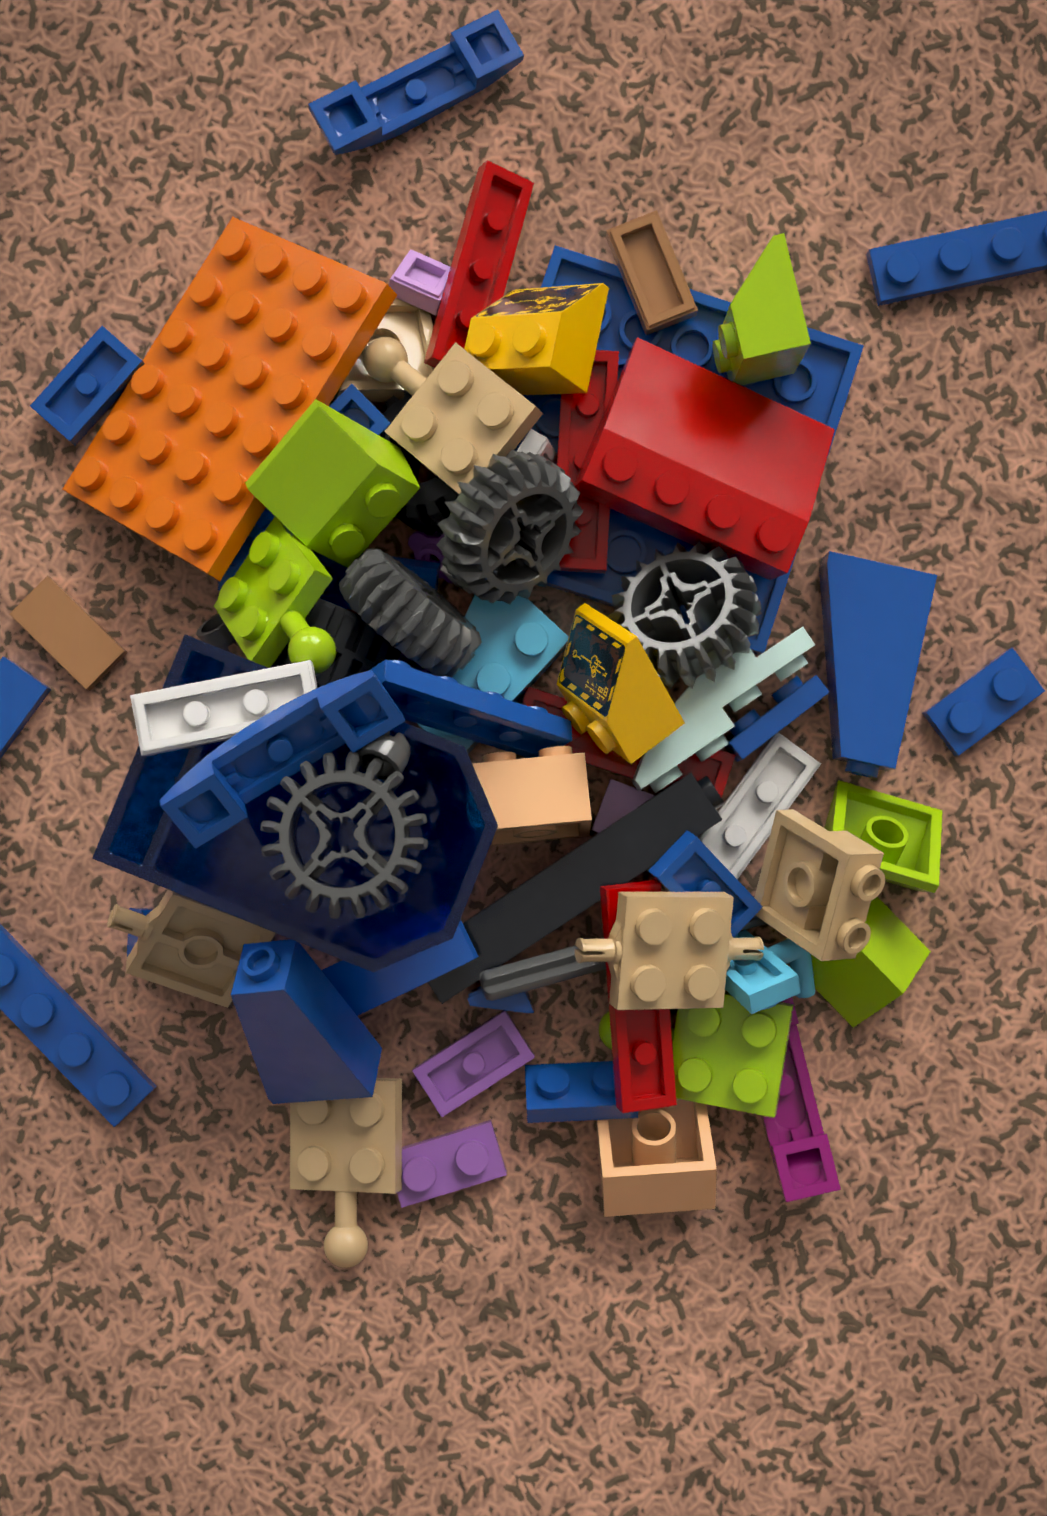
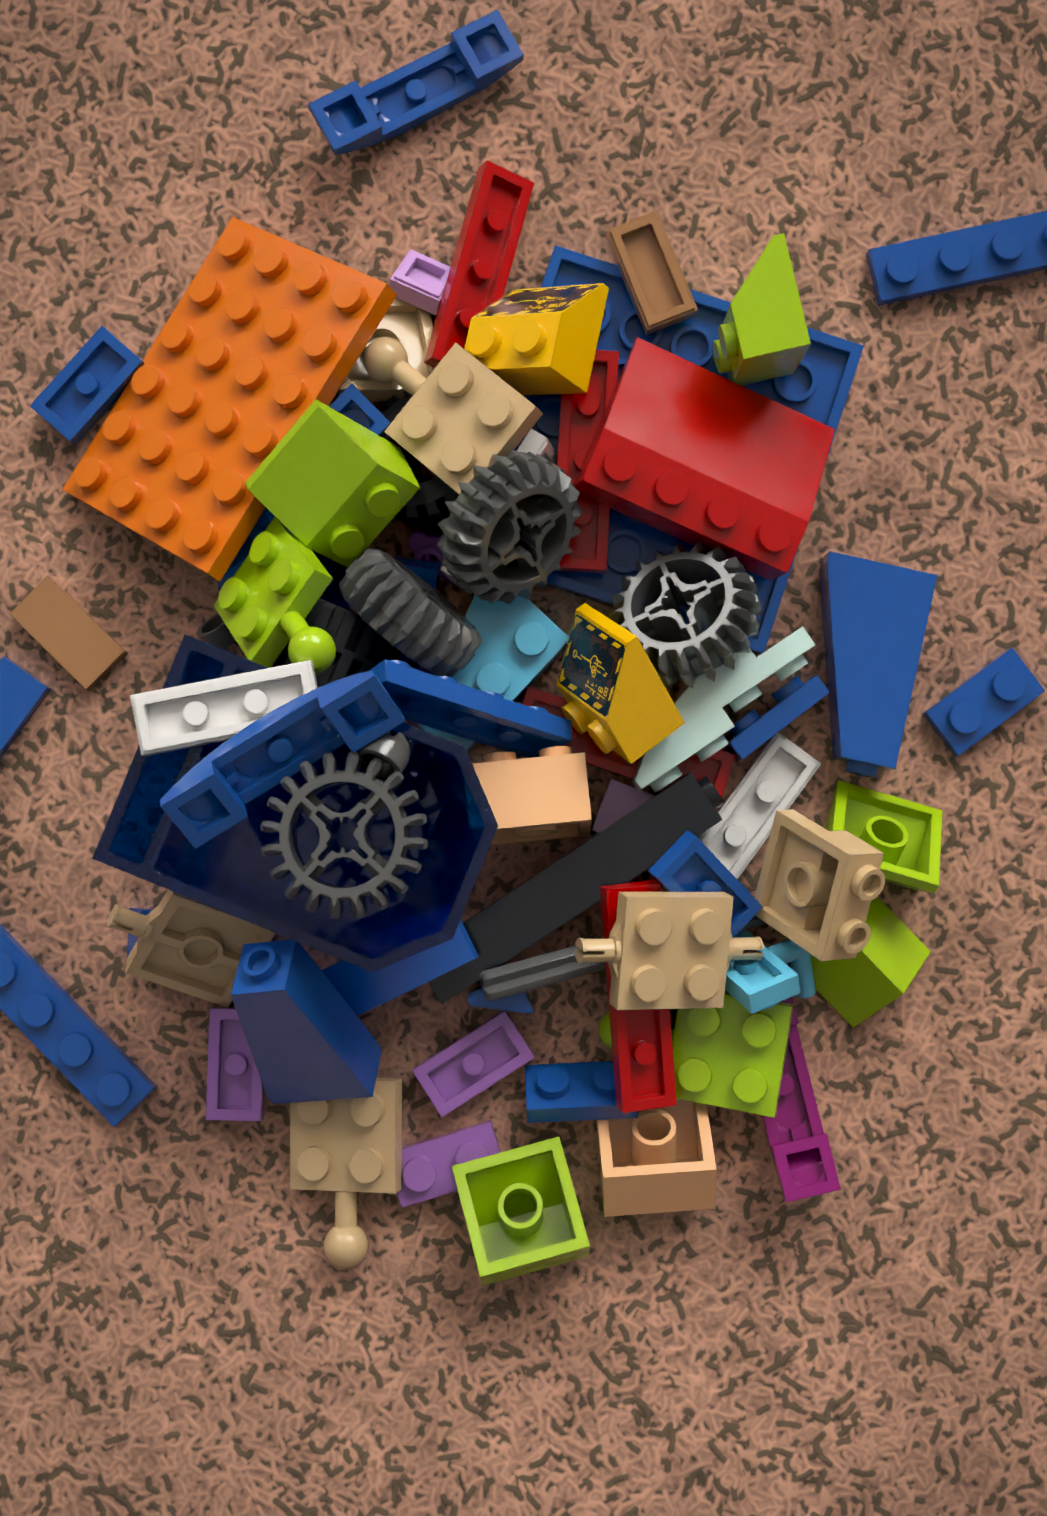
(232, 1075): none -> medium lavender plate
(521, 1211): none -> lime slope

